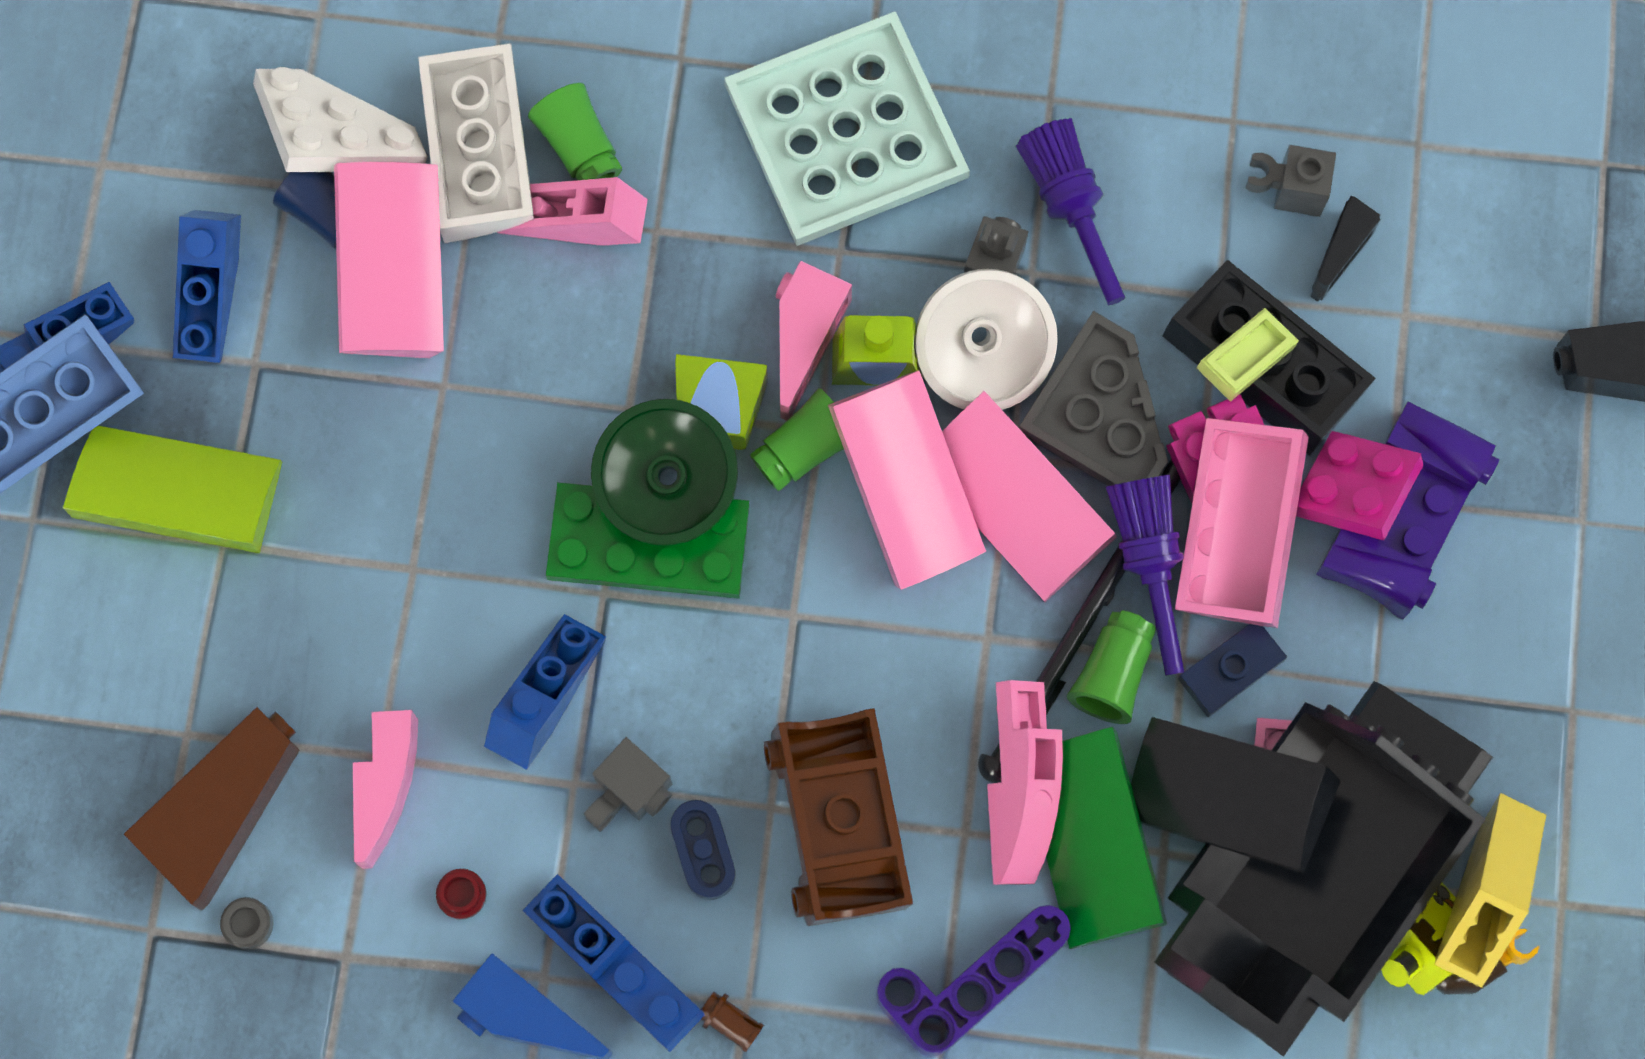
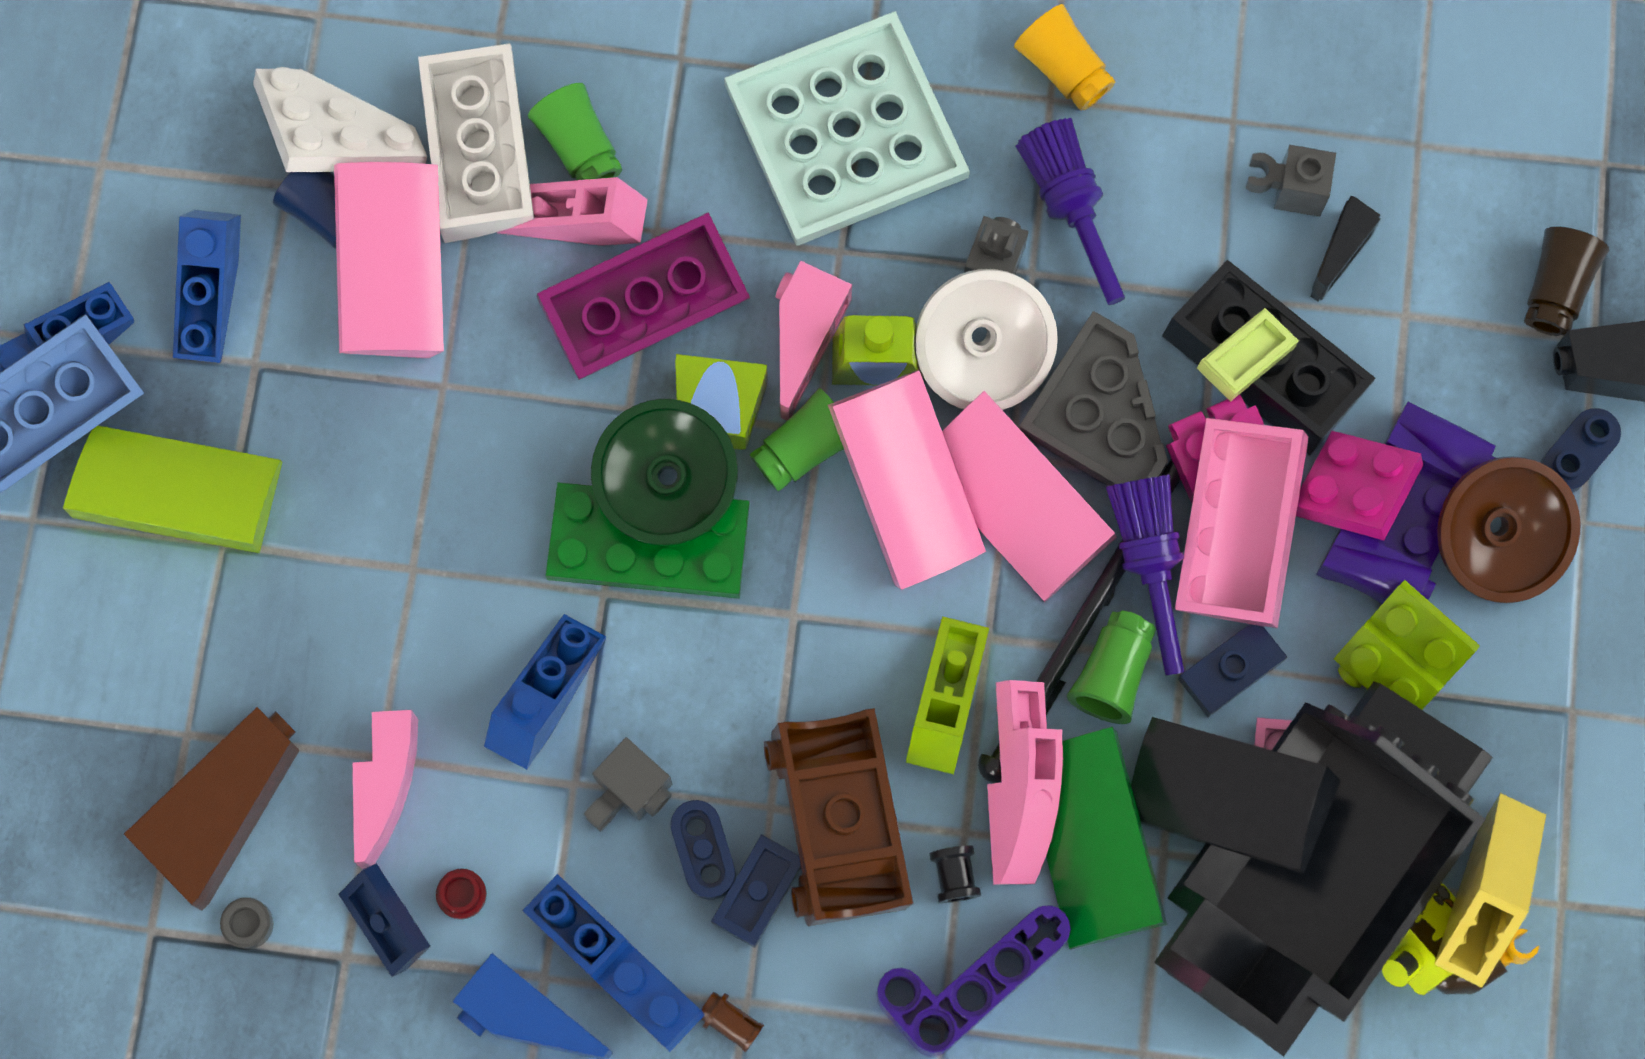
(384, 920): none -> dark blue plate
(642, 296): none -> magenta slope
(757, 891): none -> dark blue plate
(947, 695): none -> lime slope
(955, 874): none -> black bush
(1065, 57): none -> yellow plant
(1406, 648): none -> lime plate
(1535, 533): none -> reddish brown dish
(1563, 279): none -> dark brown plant
(1582, 447): none -> dark blue plate

